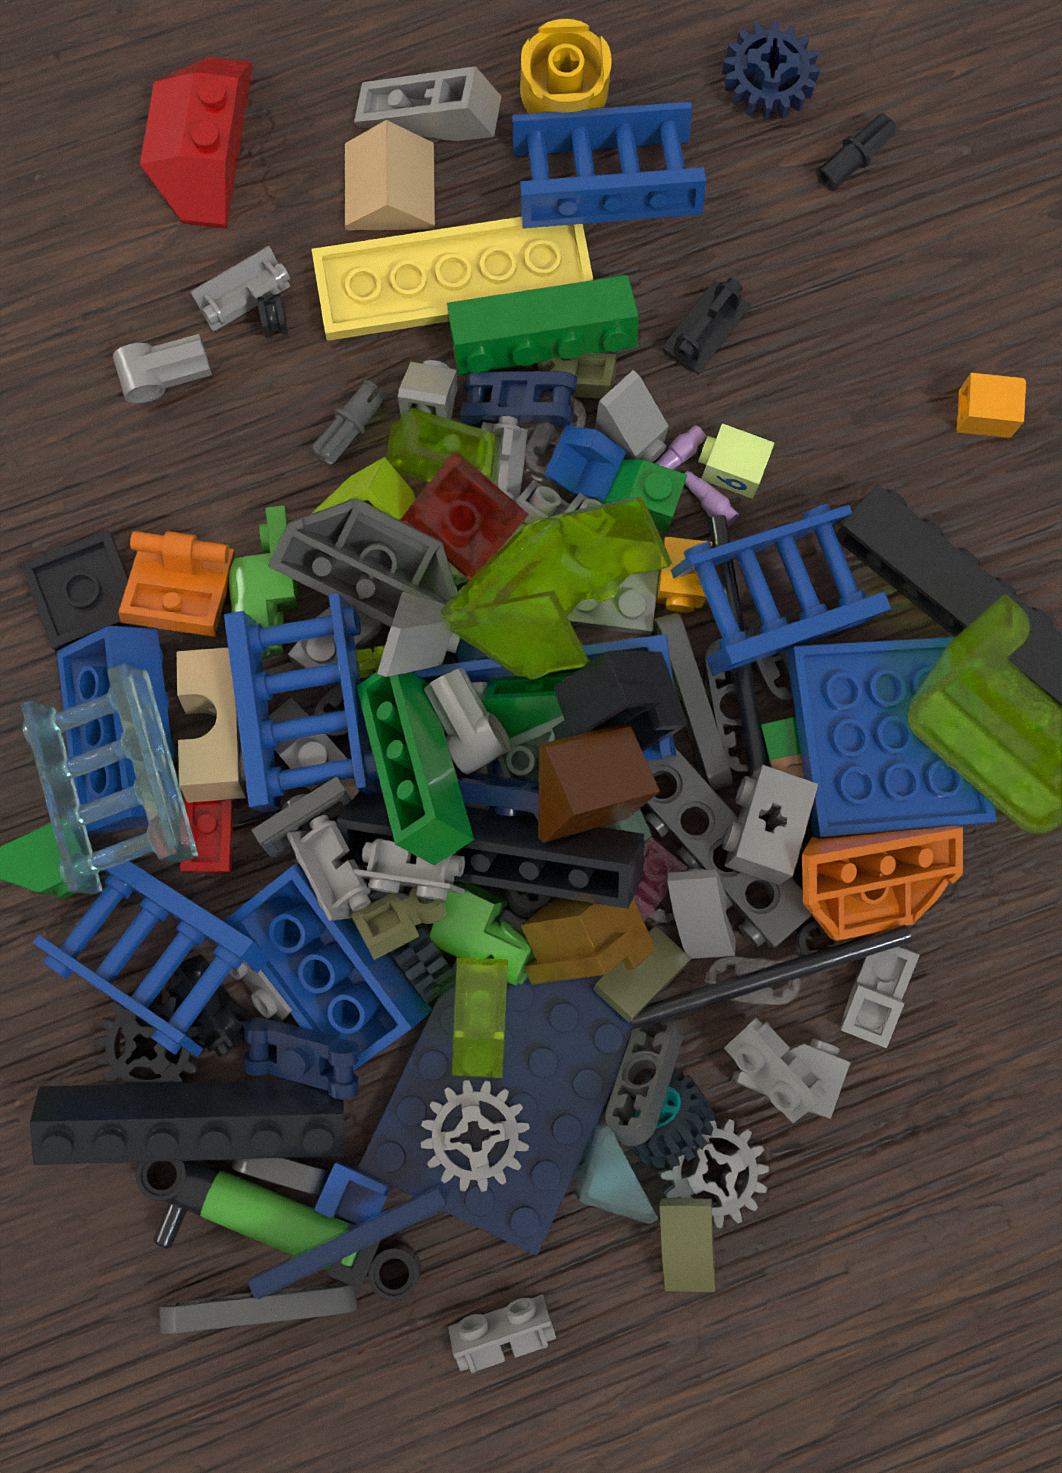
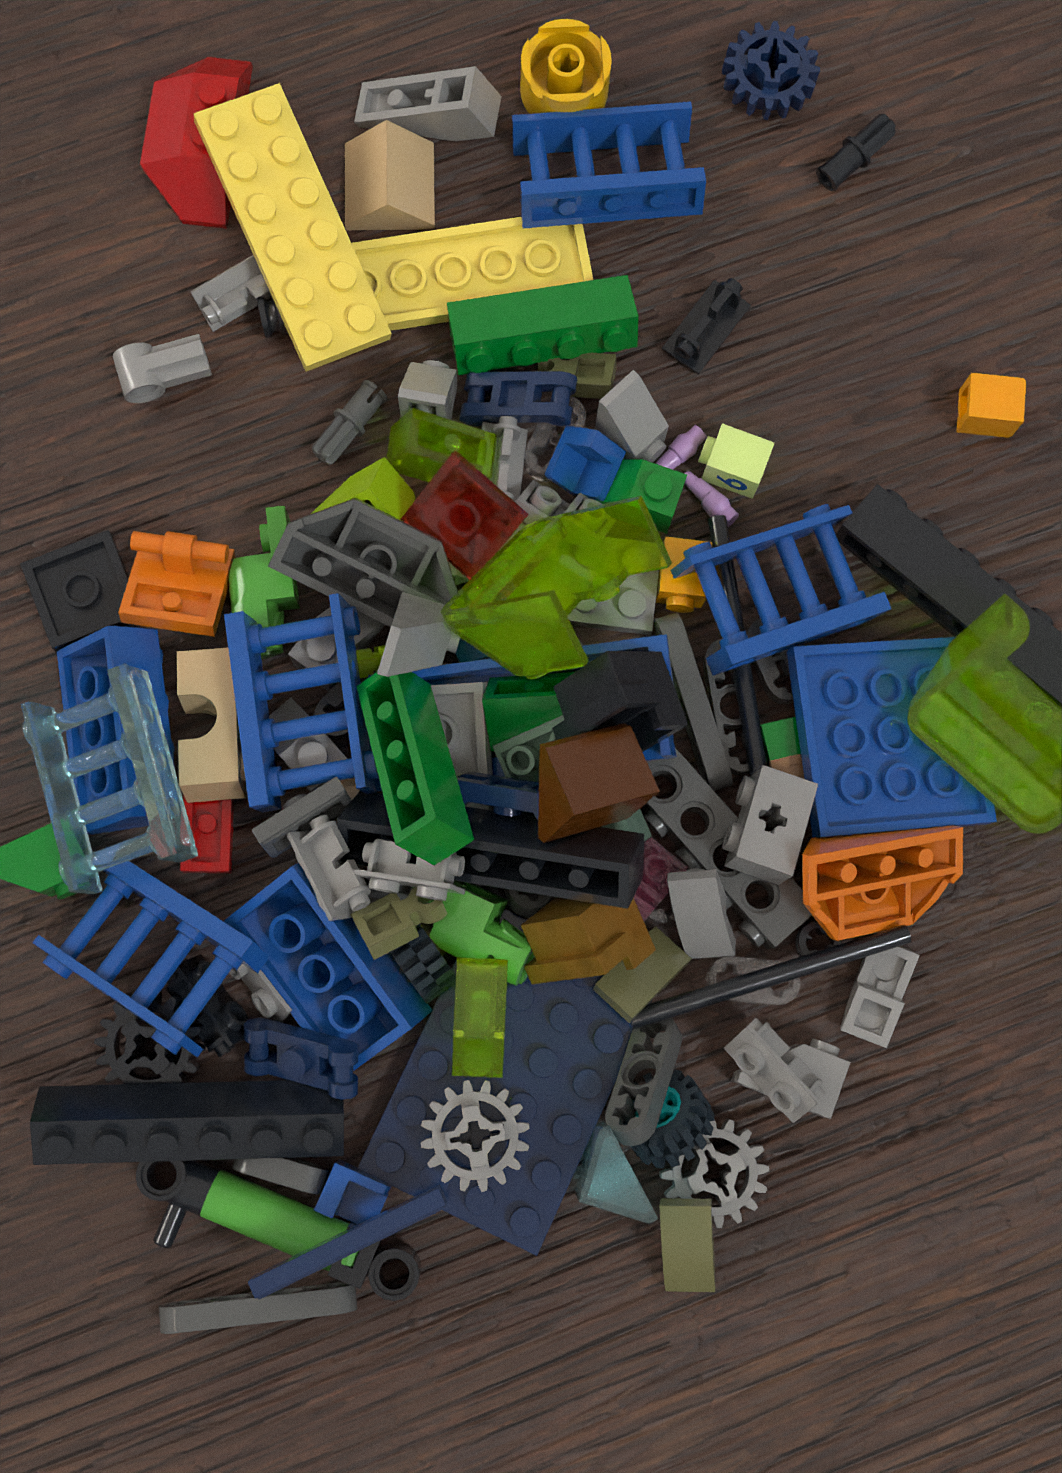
(292, 226): none -> light yellow plate
(473, 733): light grey piece -> none
(479, 1337): light grey hinge -> none

